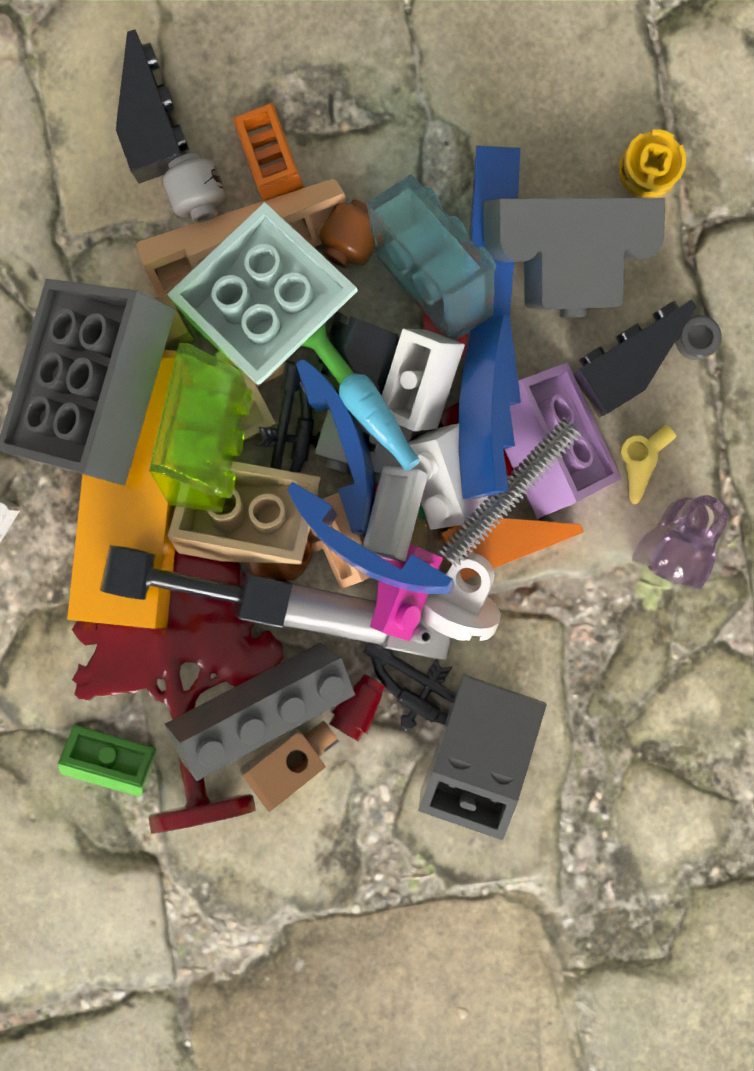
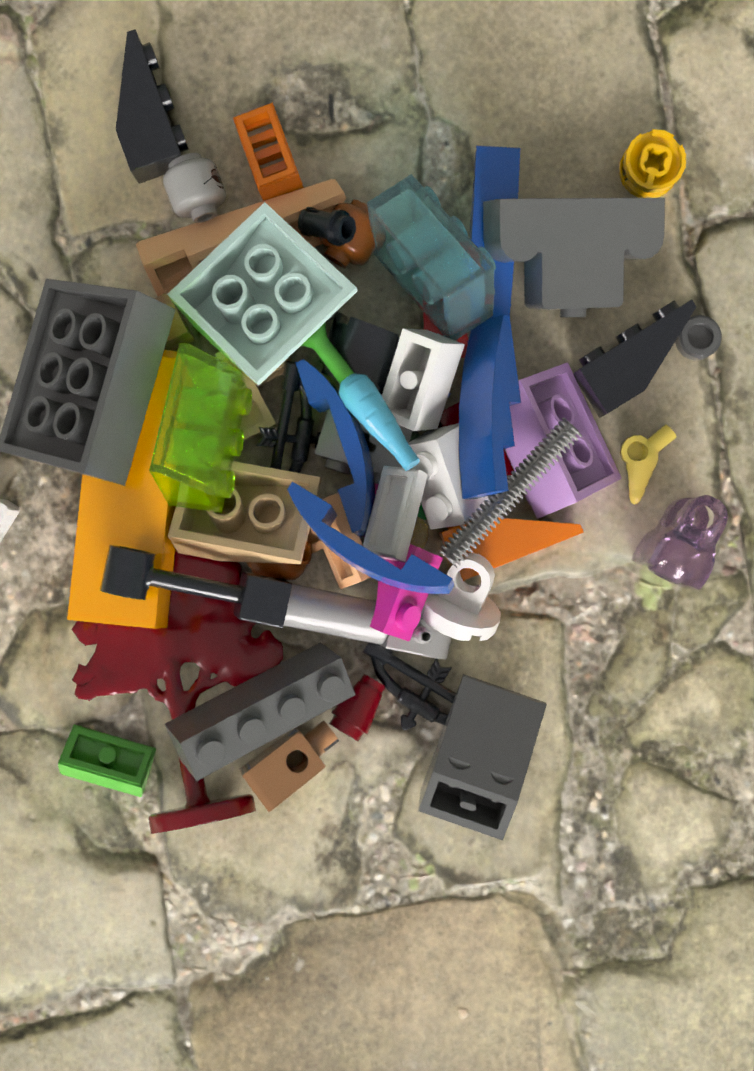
(334, 226): none -> black pin

